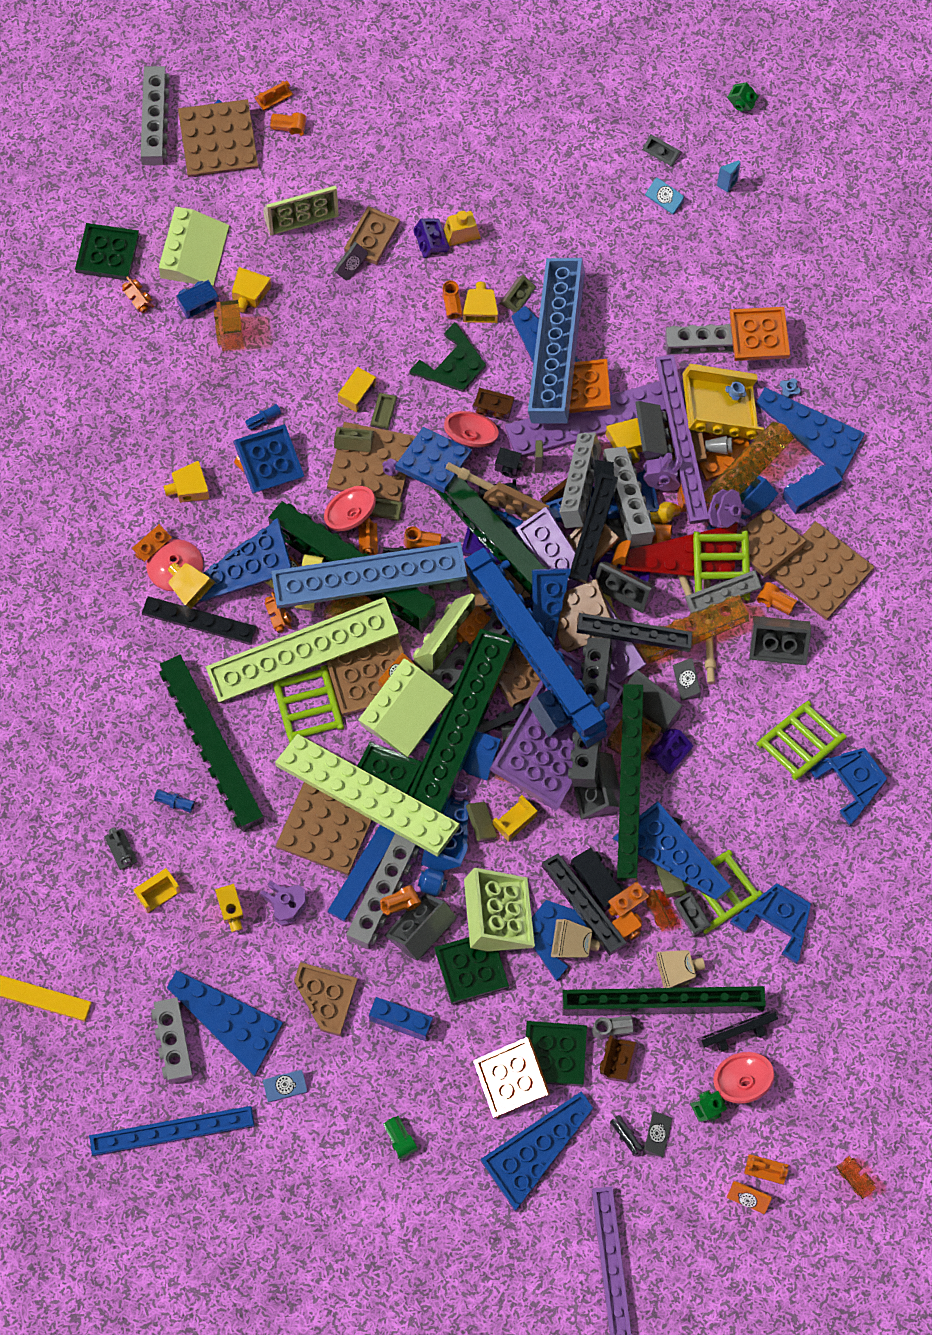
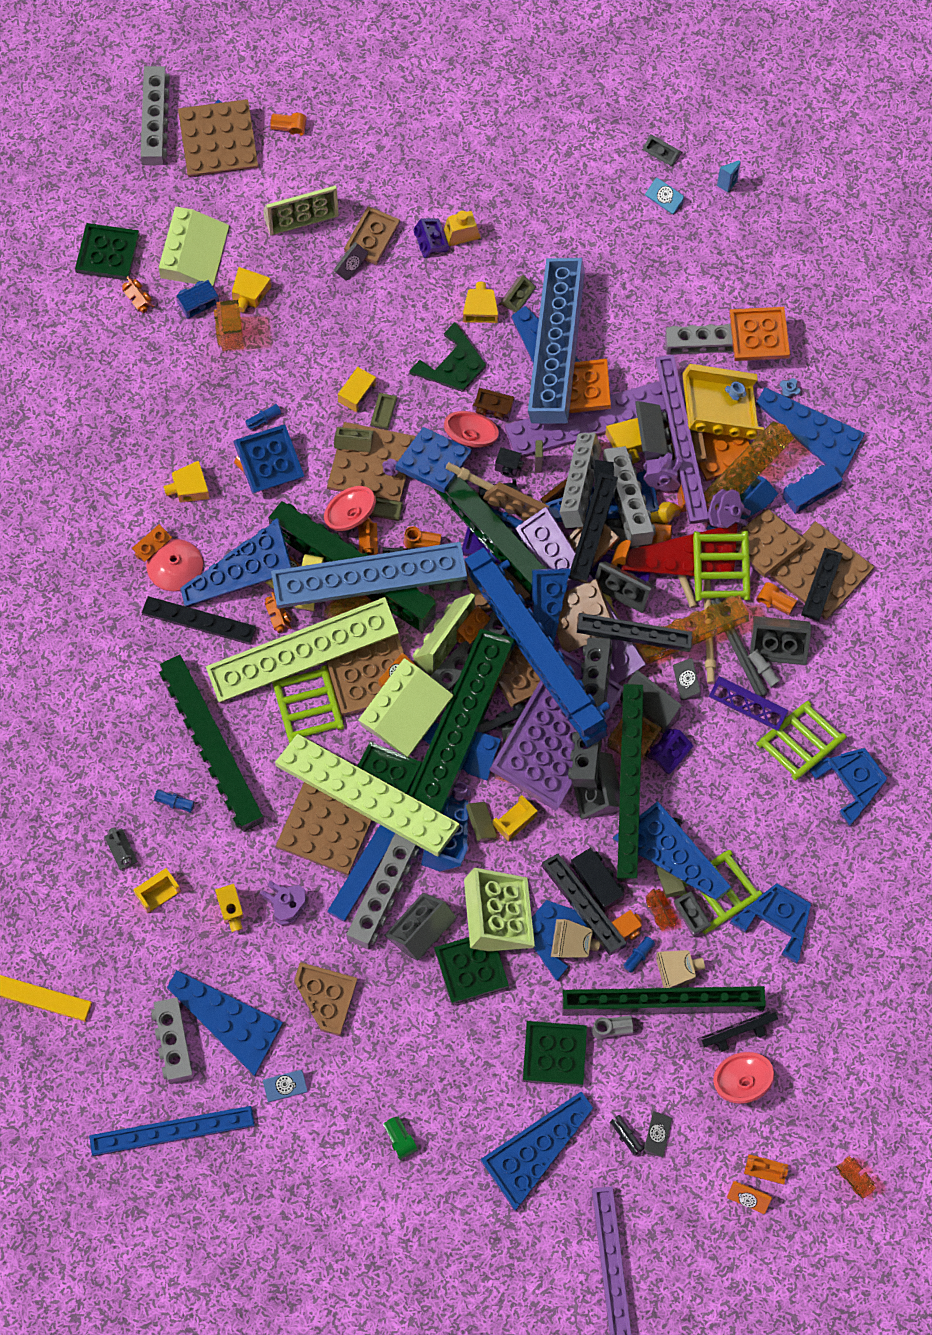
(189, 583): yellow torso -> none
(274, 95): orange hinge -> none
(400, 1019): blue brick -> none
(403, 899): orange piece -> none
(432, 882): blue head -> none
(451, 300): orange piece -> none
(511, 1077): plate -> none
(549, 713): dark blue brick -> none
(618, 1059): reddish brown bracket -> none
(627, 900): orange hinge -> none
(639, 954): none -> blue axle
(708, 1106): green brick -> none
(718, 593): light grey tile -> none
(719, 445): light grey cone -> none
(742, 97): green brick -> none
(742, 656): none -> dark grey axle
(751, 697): none -> dark purple fence
(764, 668): none -> light grey pin
(821, 584): none -> black plate

